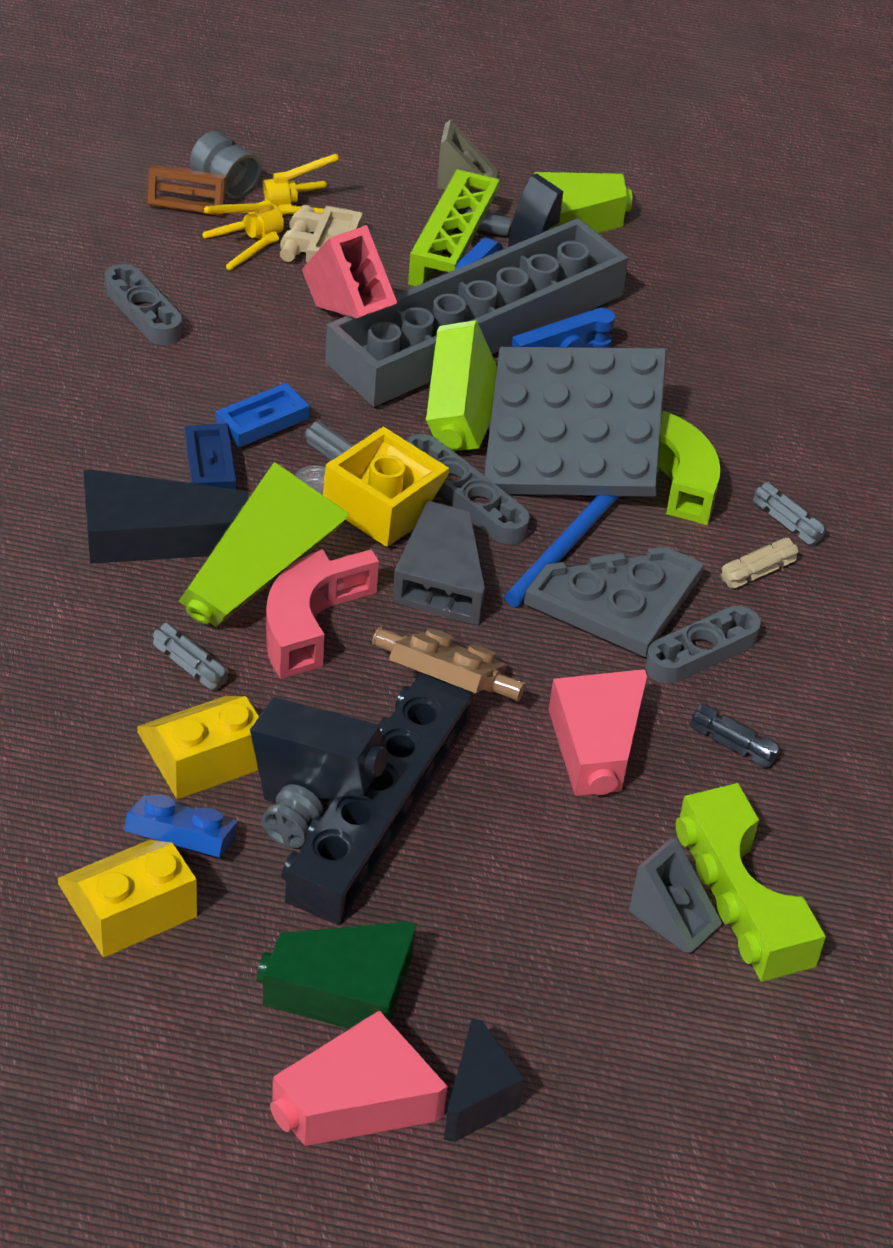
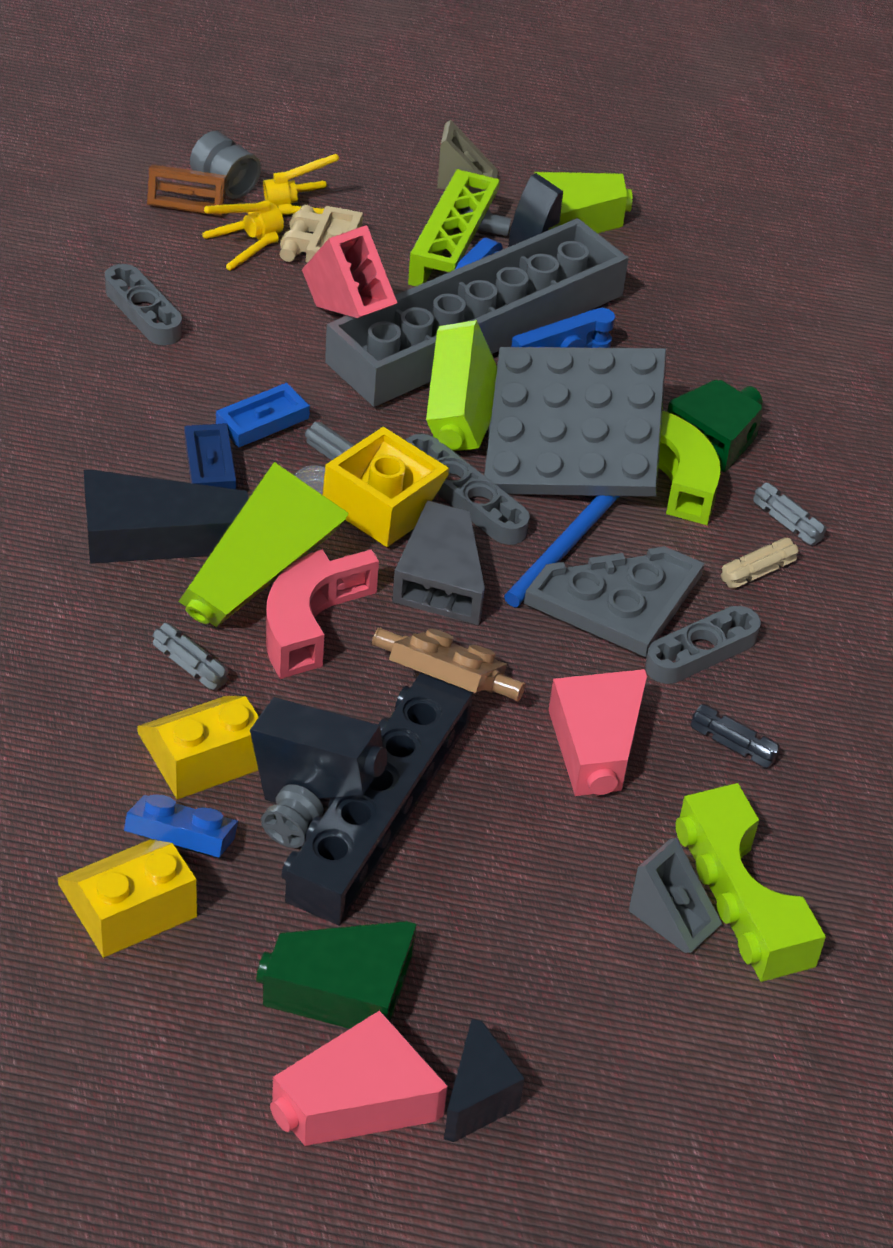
(723, 415): none -> dark green torso

